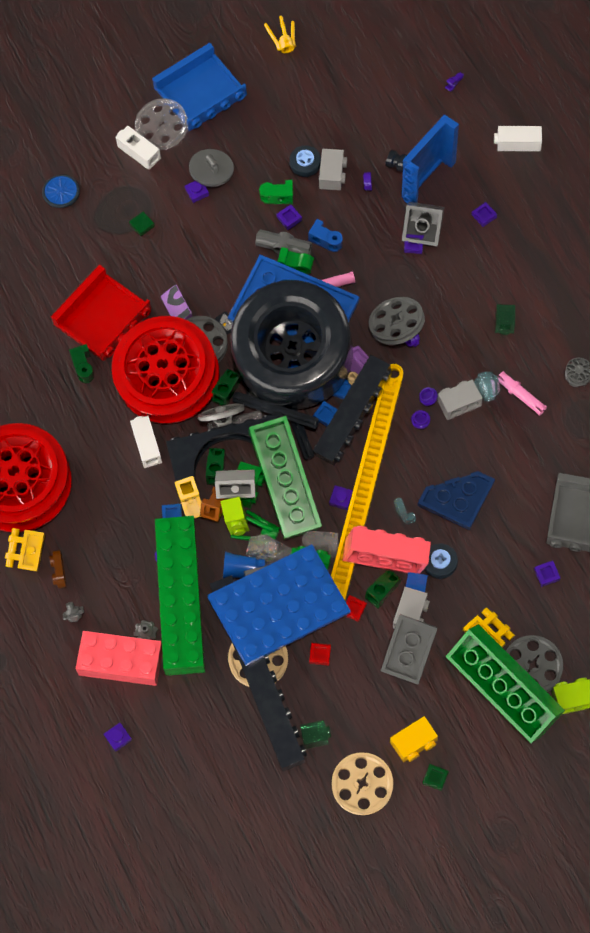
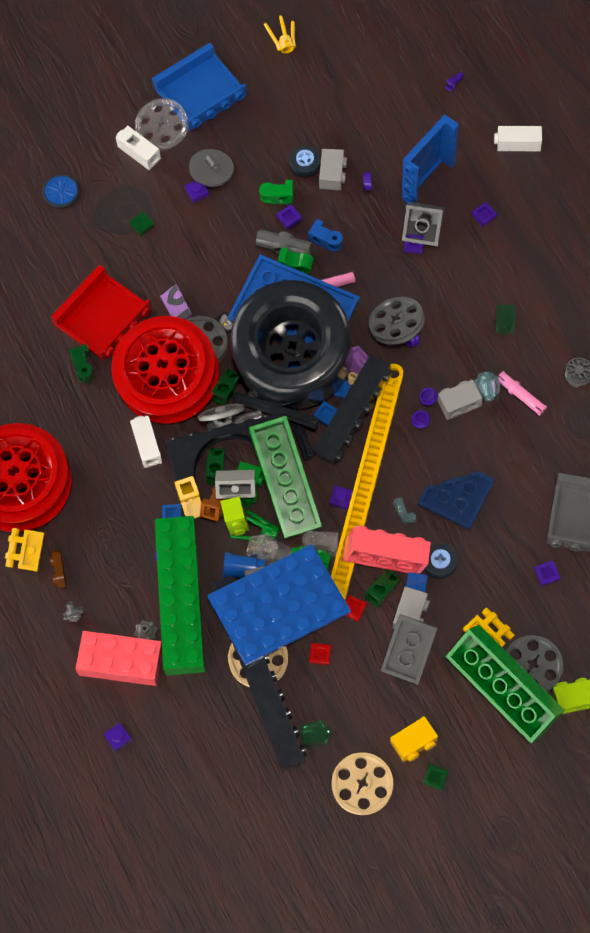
(395, 160): black wheel -> none

